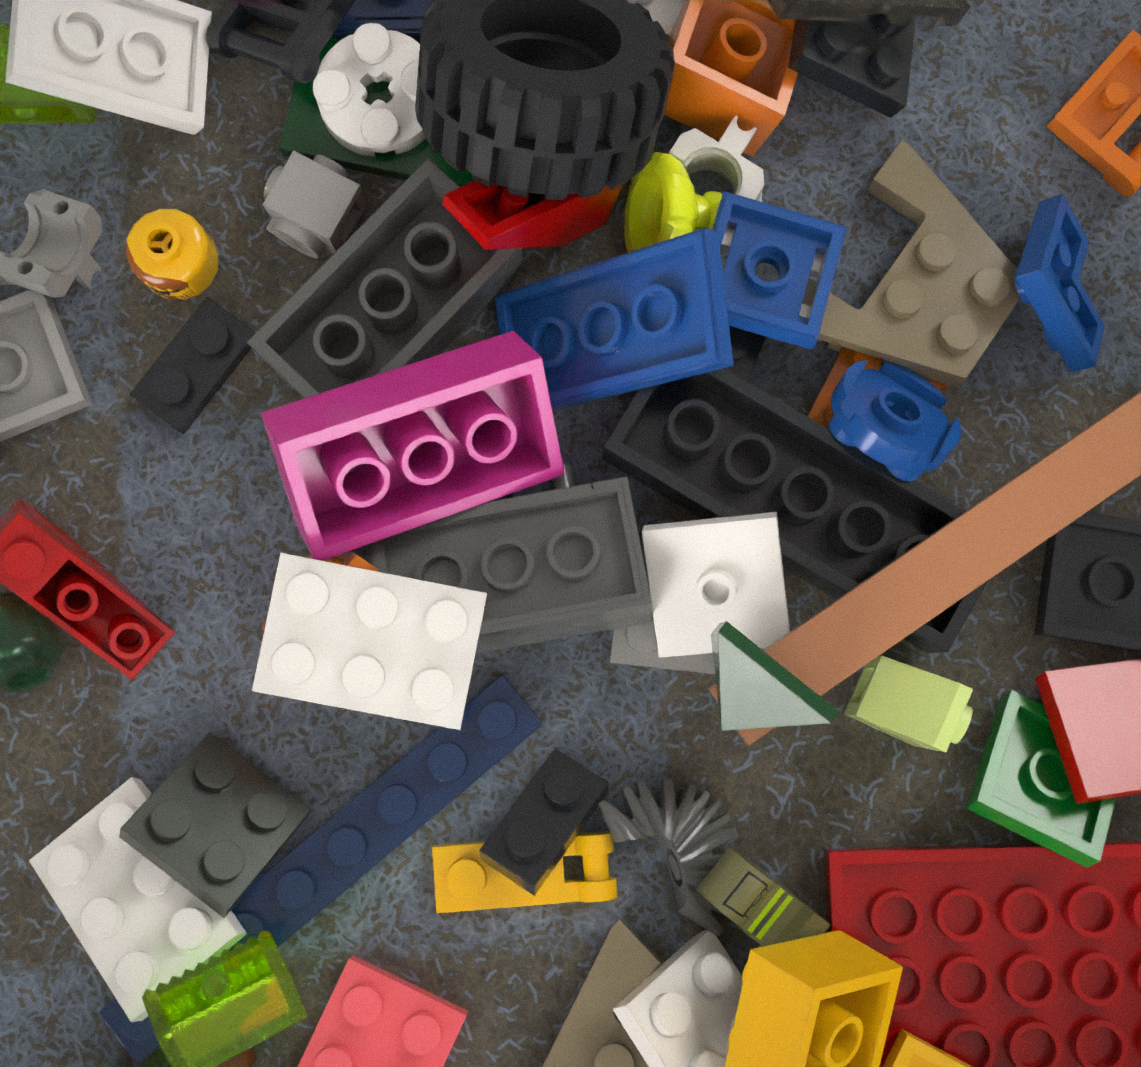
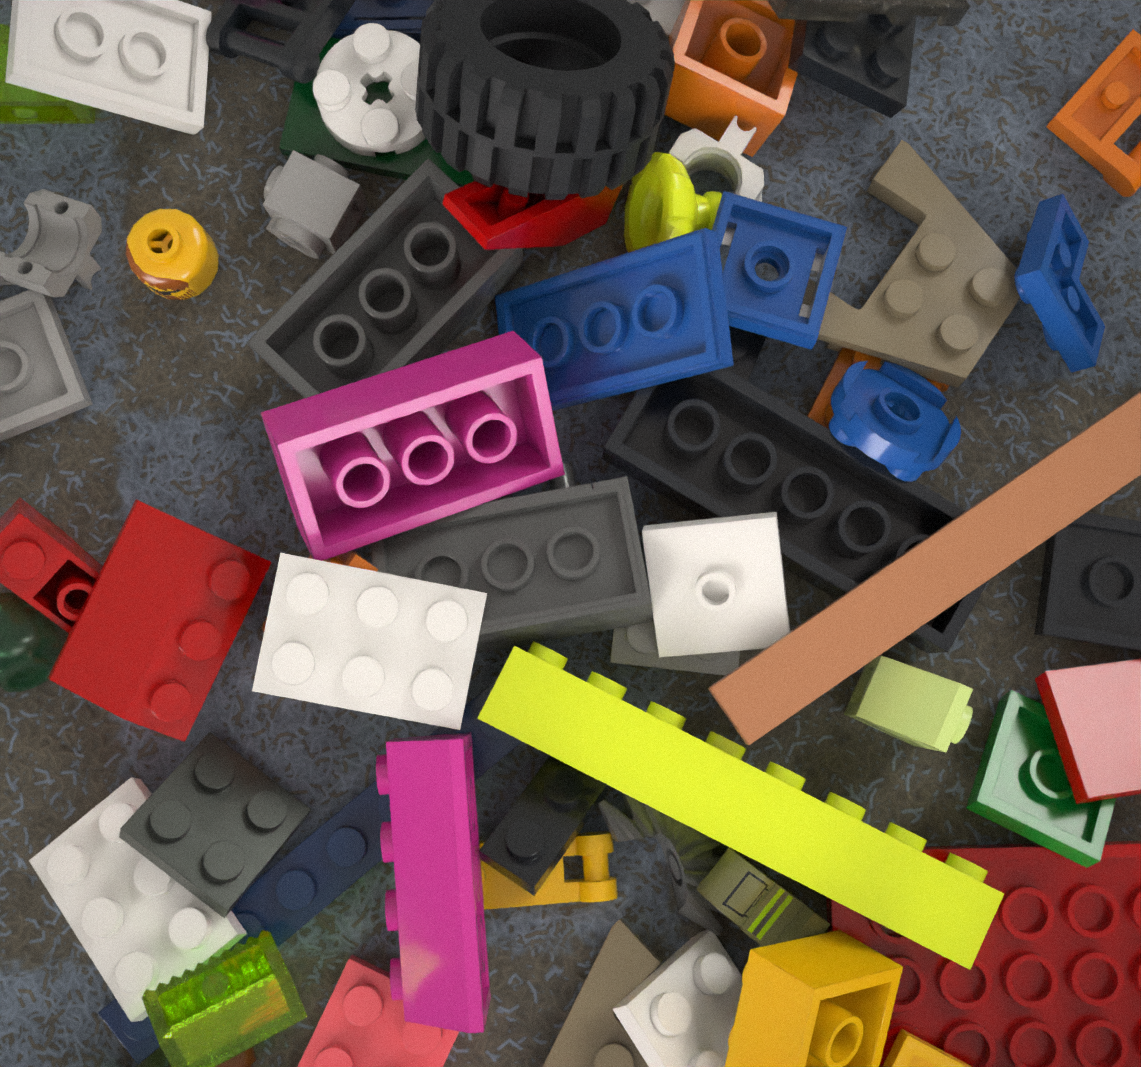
(159, 621): none -> red slope
(194, 365): black plate -> none
(437, 881): none -> dark pink slope
(742, 806): none -> neon yellow brick
(757, 689): slope -> none

